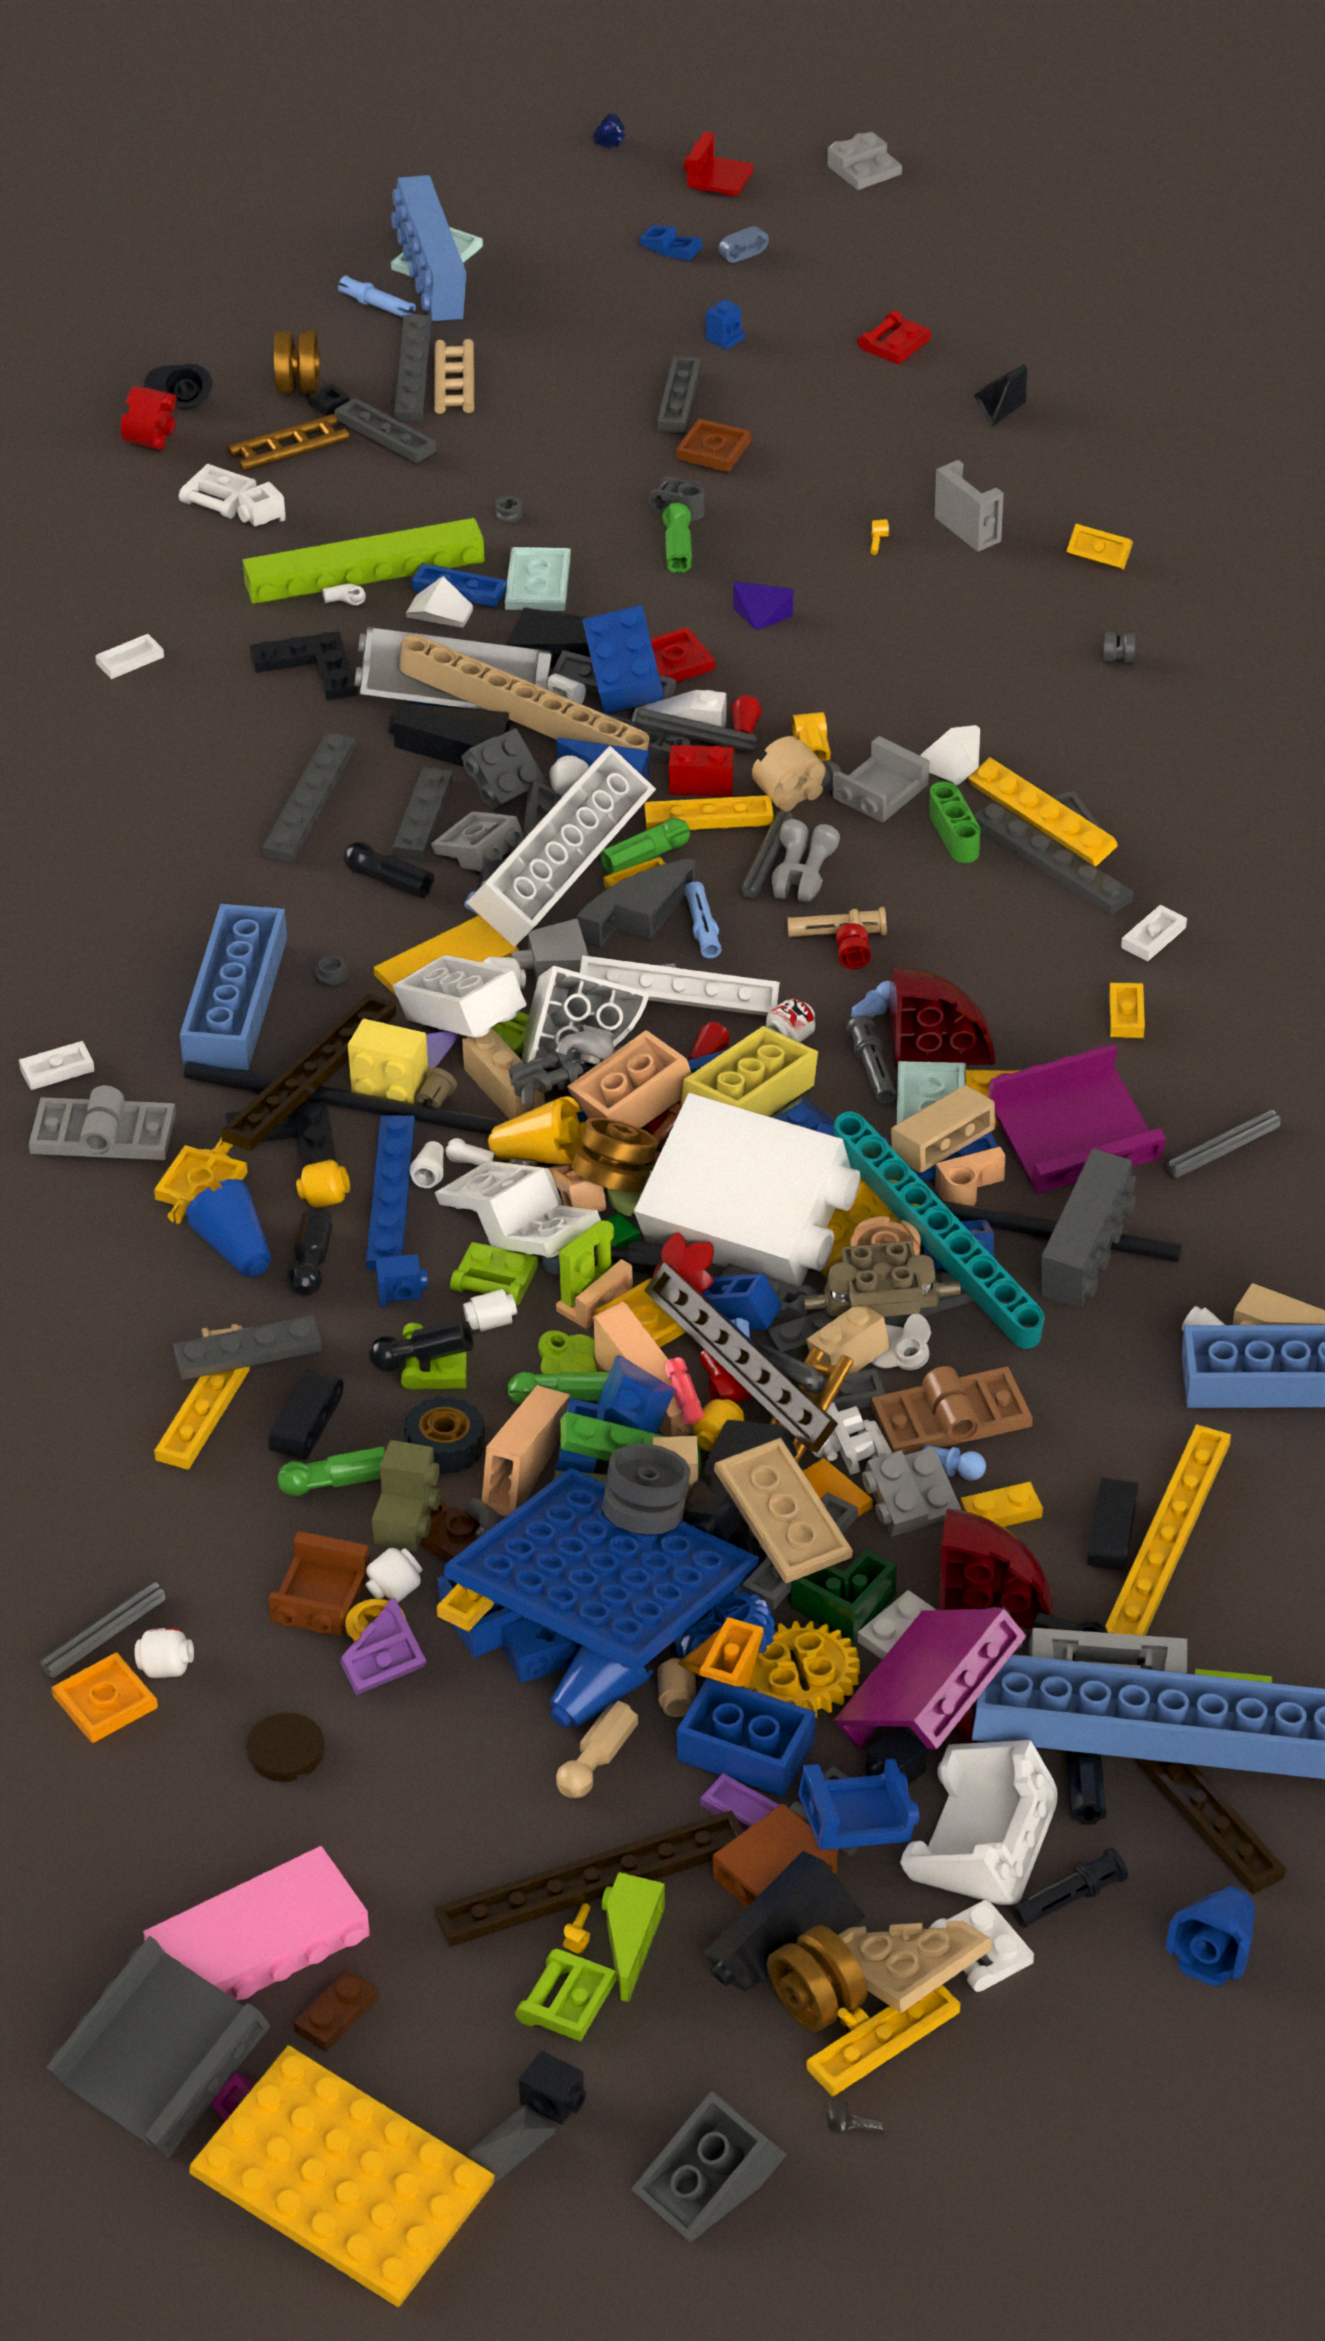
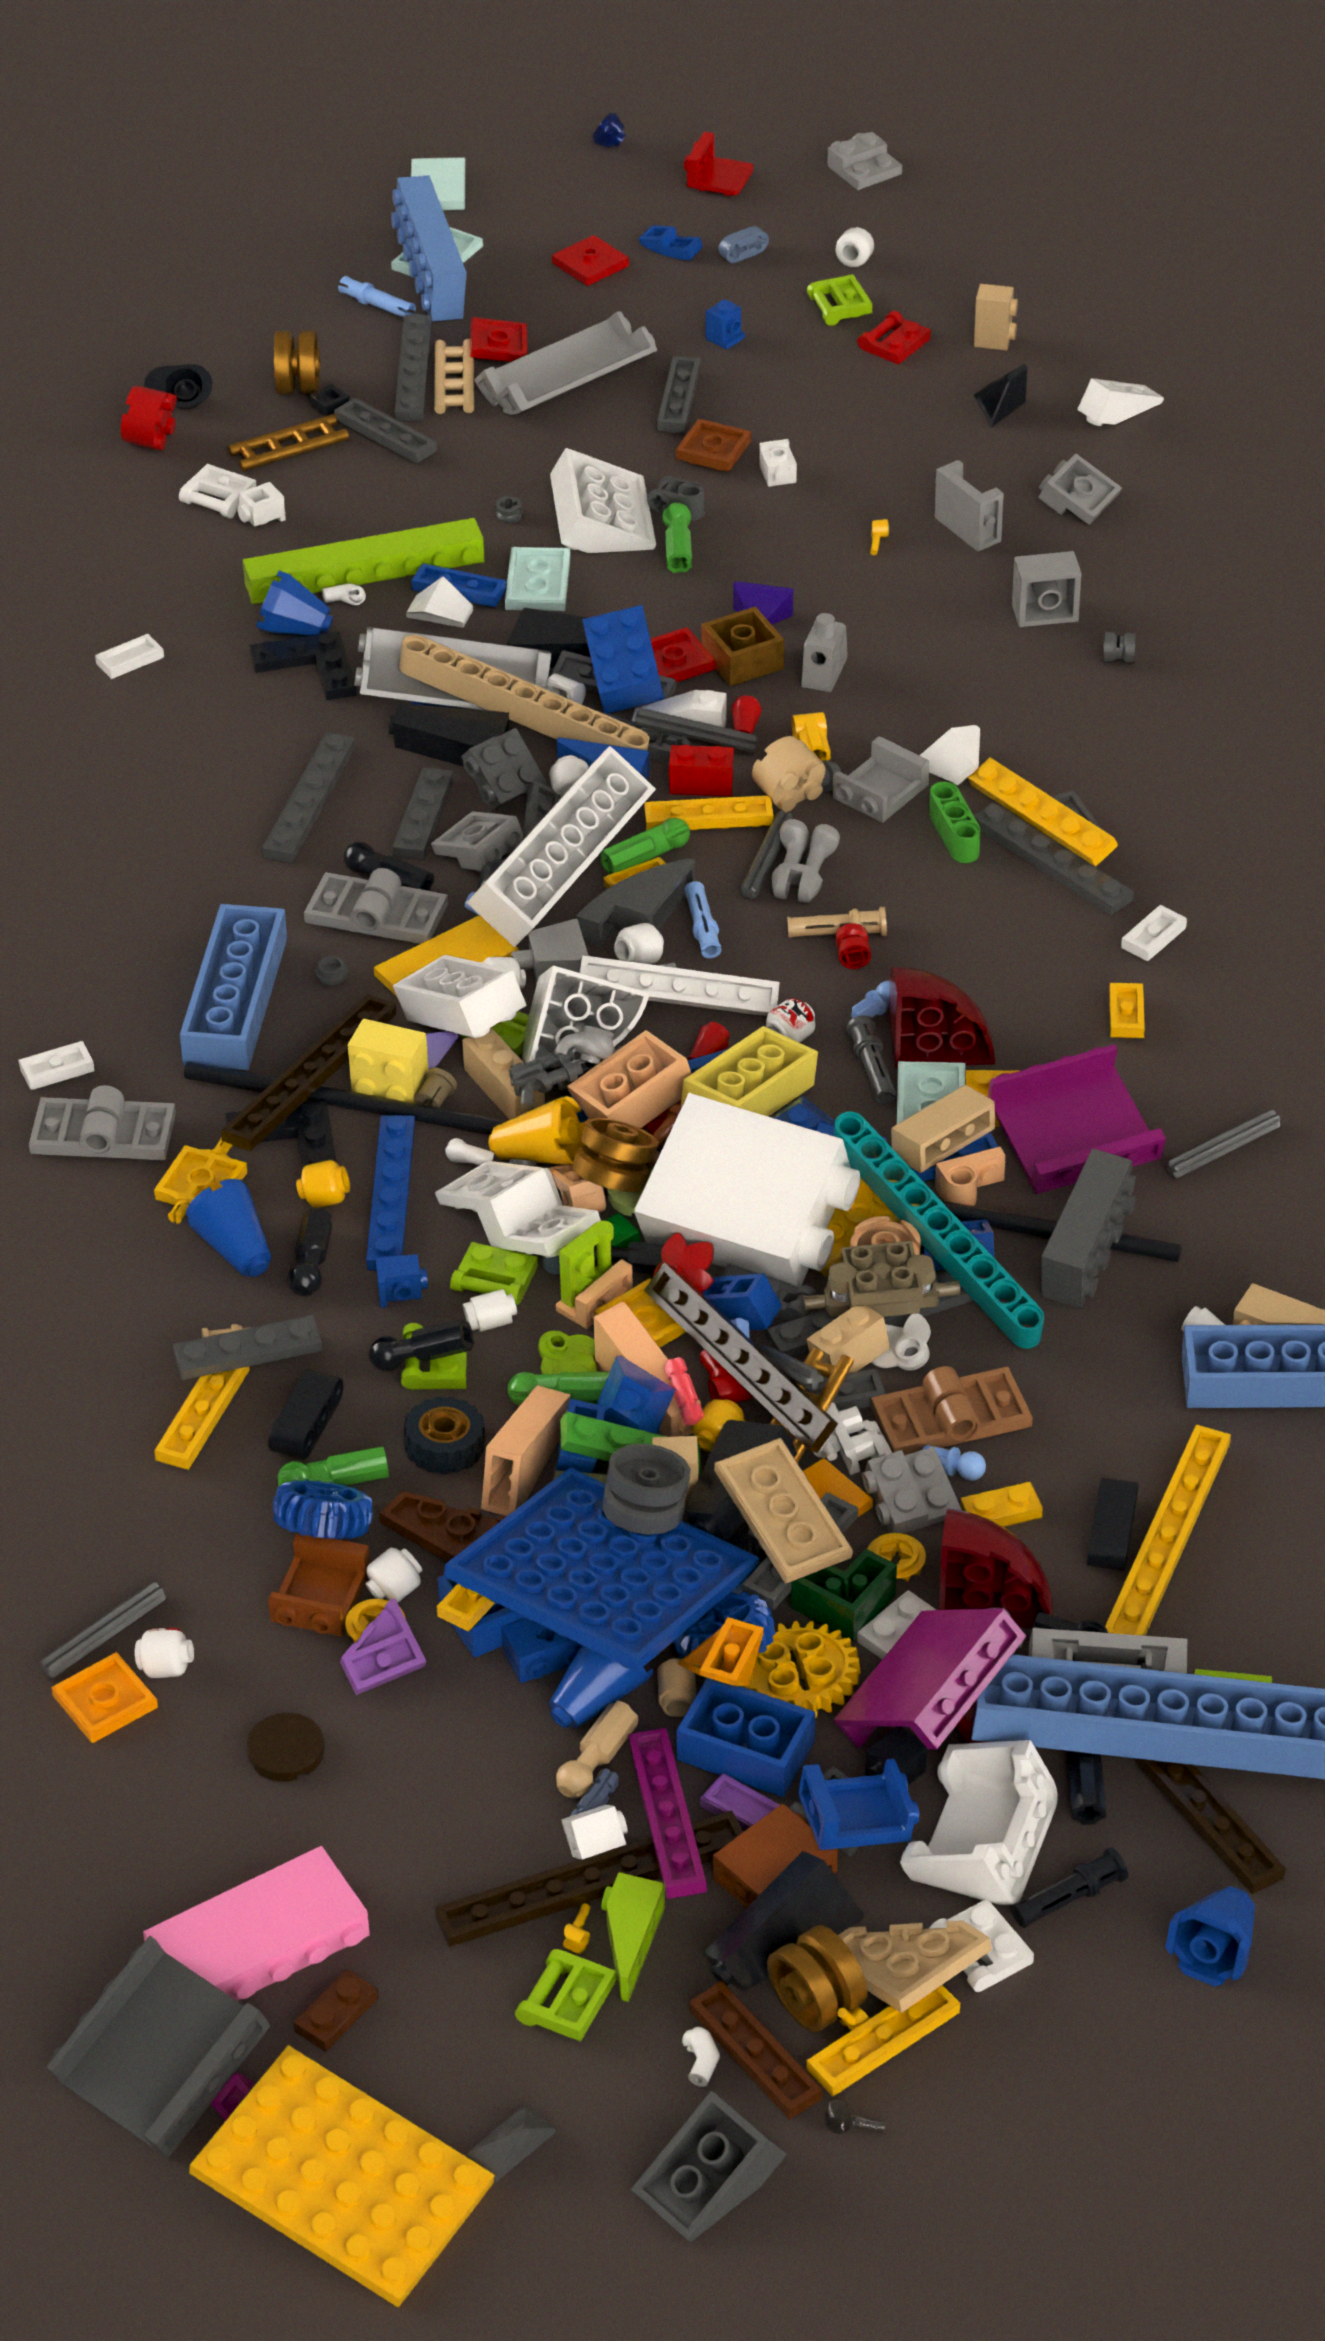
(293, 609): none -> blue cone
(322, 1509): none -> blue gear
(376, 906): none -> light grey plate
(406, 1496): olive brick -> none
(428, 1165): white cone -> none
(447, 179): none -> light aqua tile
(483, 1514): dark grey arm -> none
(497, 339): none -> red plate
(552, 2087): black brick -> none
(565, 364): none -> light grey cylinder
(590, 260): none -> red plate
(595, 1831): none -> white brick
(598, 1792): none -> sand blue axle
(600, 505): none -> white slope
(639, 944): none -> white head
(667, 1813): none -> magenta plate
(702, 2044): none -> white arm
(743, 646): none -> pearl gold brick
(755, 2050): none -> reddish brown plate
(777, 463): none -> white brick
(829, 641): none -> light grey torso
(847, 294): none -> lime plate
(854, 247): none -> white head
(910, 1551): none -> yellow gear
(994, 317): none -> tan brick
(1046, 589): none -> light grey brick
(1079, 489): none -> light grey plate
(1099, 546): yellow plate -> none
(1116, 401): none -> white slope

